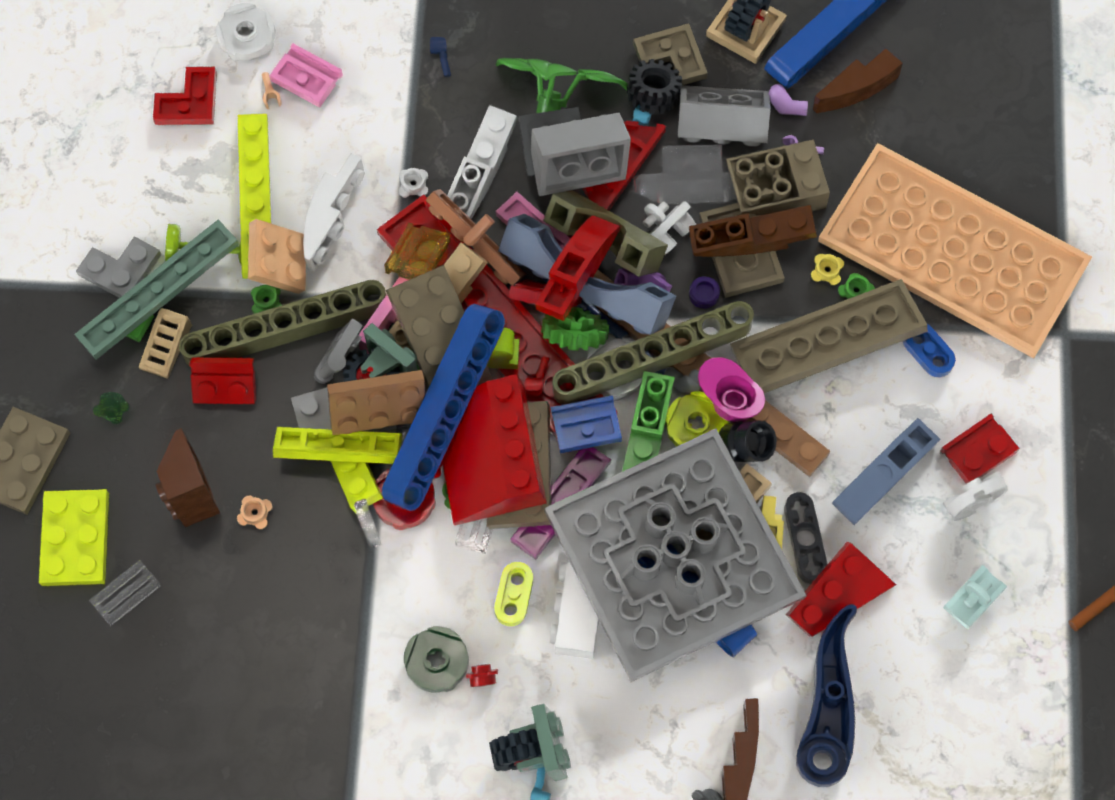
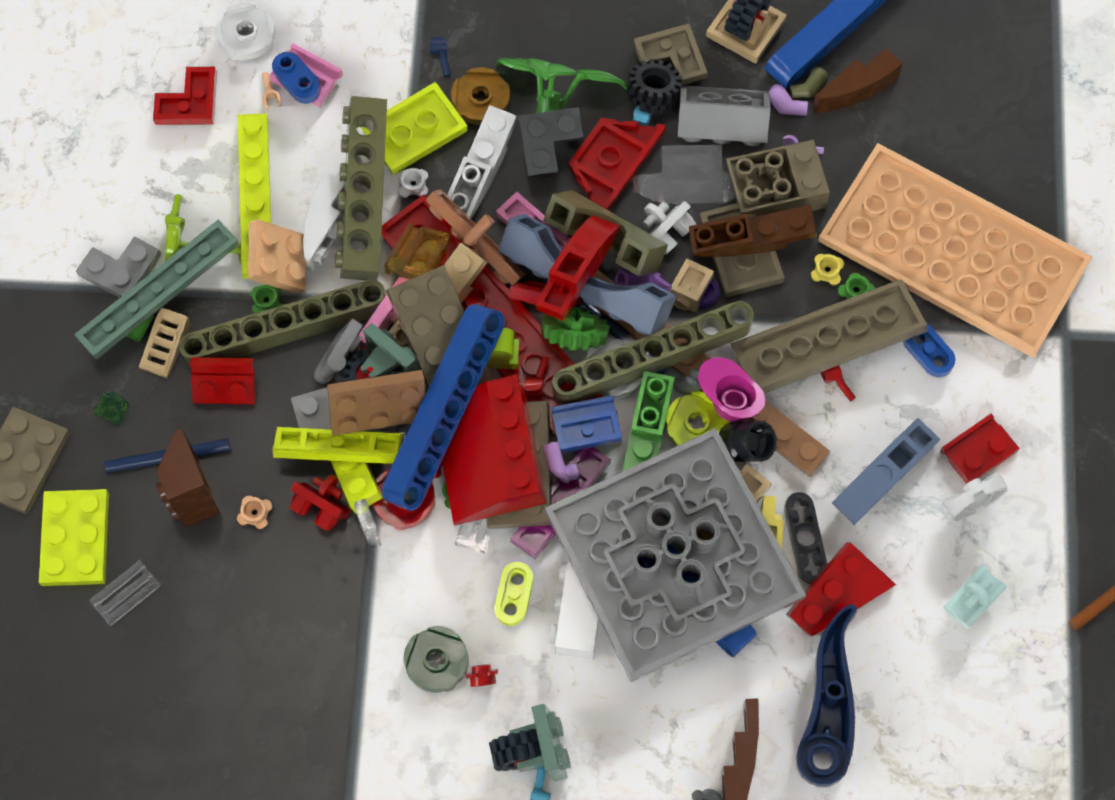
(156, 457): none -> dark blue bar
(173, 218): none -> lime hand
(294, 75): none -> blue plate
(306, 496): none -> red hips
(372, 115): none -> olive brick
(419, 127): none -> neon yellow plate
(470, 84): none -> pearl gold plate
(556, 464): none -> lavender arm
(580, 153): light grey slope -> none
(690, 285): none -> tan bracket
(812, 86): none -> olive arm
(835, 374): none -> red hand

